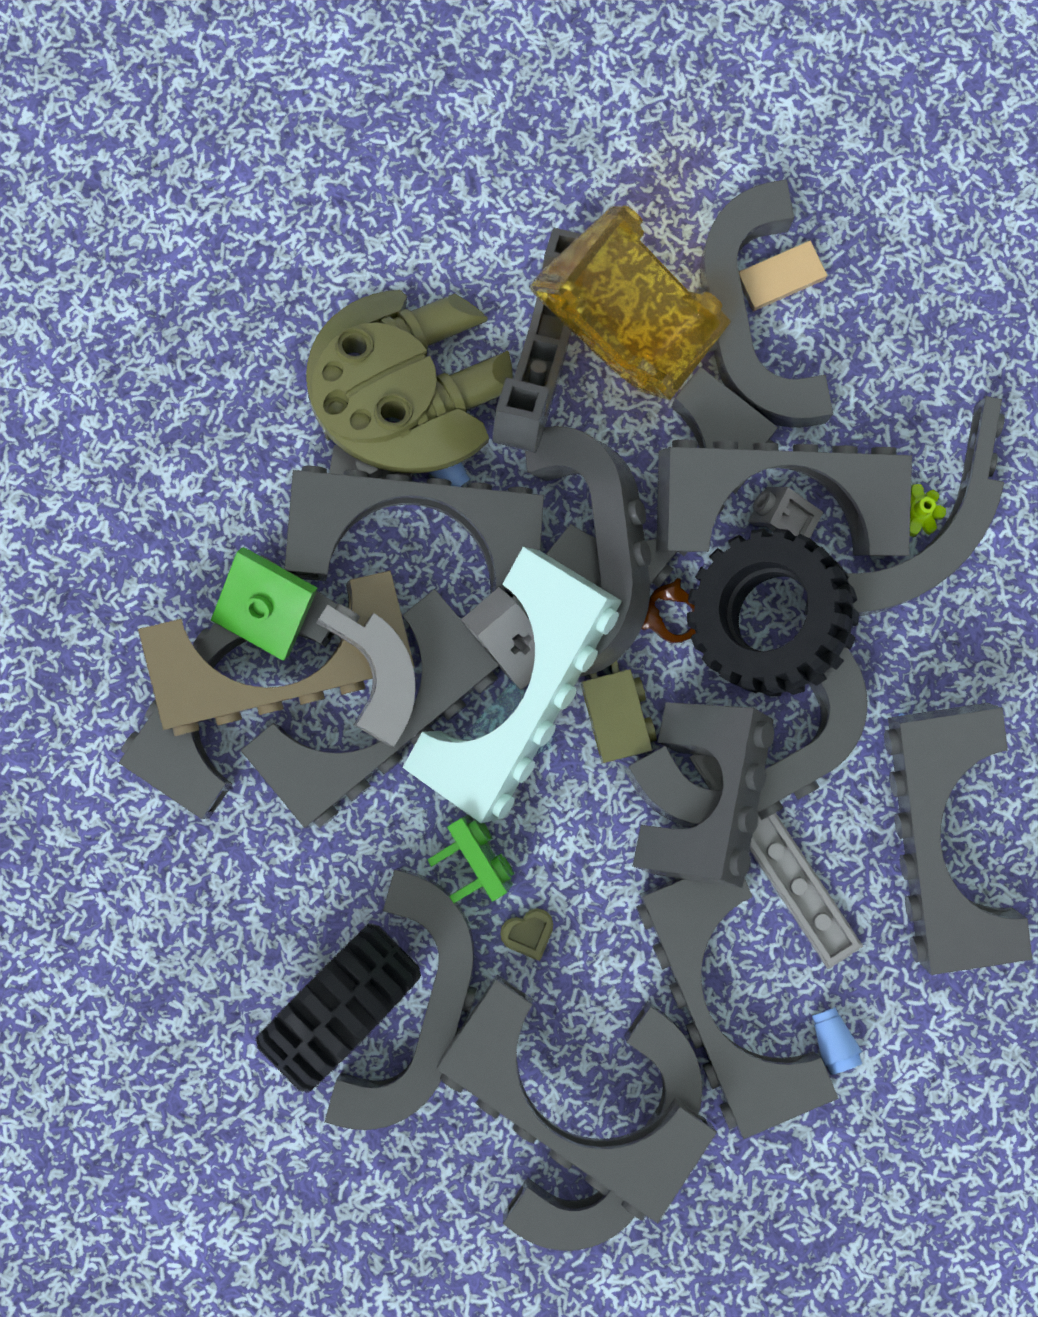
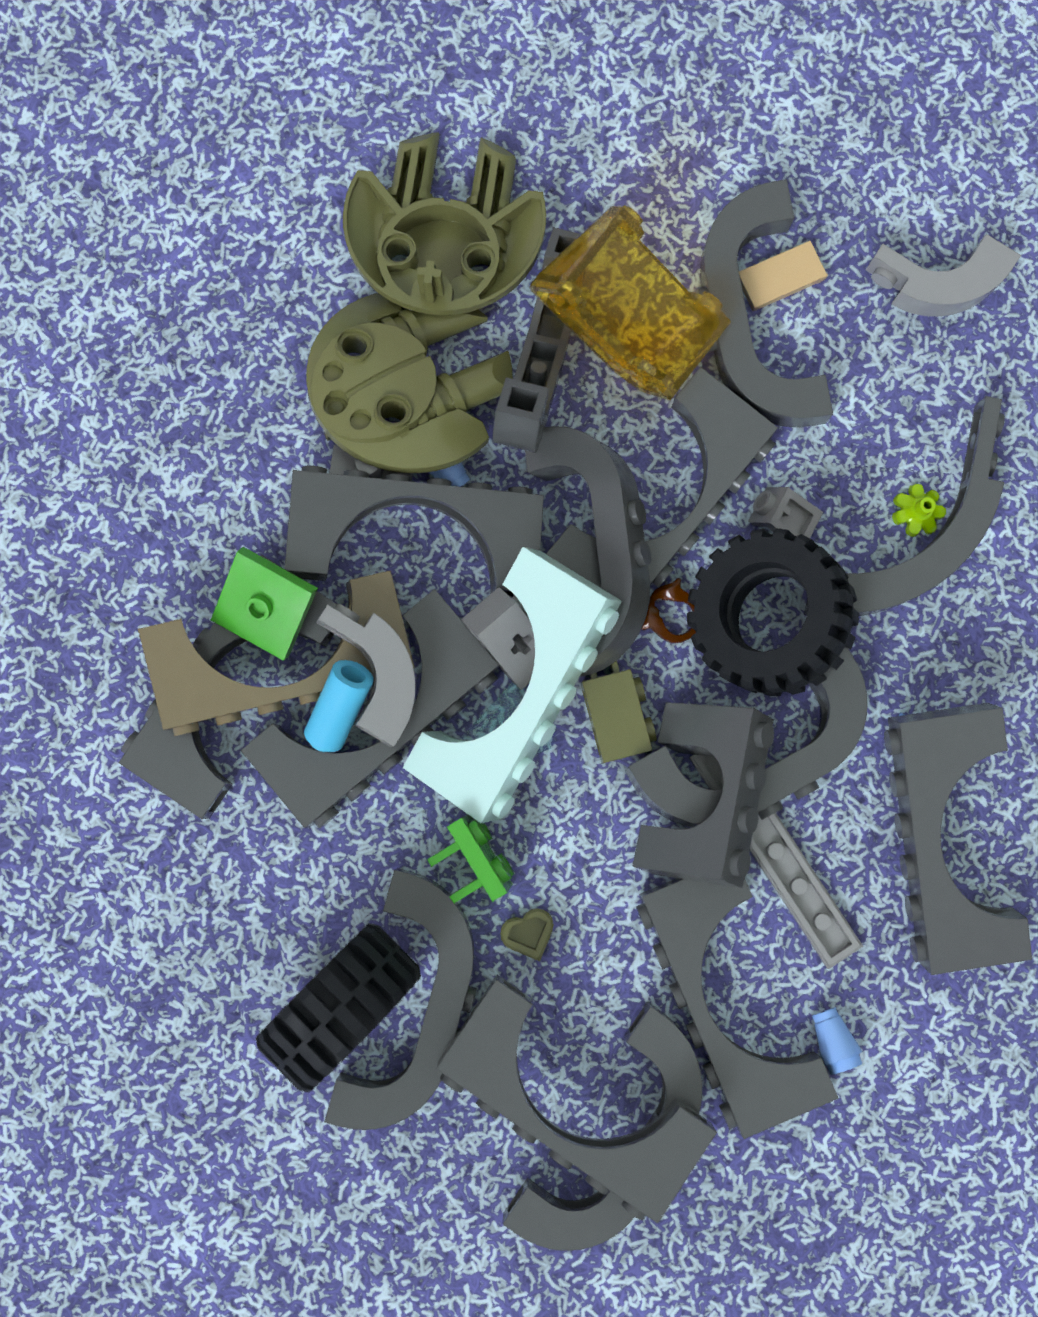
(338, 706): none -> medium azure brick
(441, 235): none -> olive piece
(868, 488): dark grey arch -> none
(943, 292): none -> light grey arch

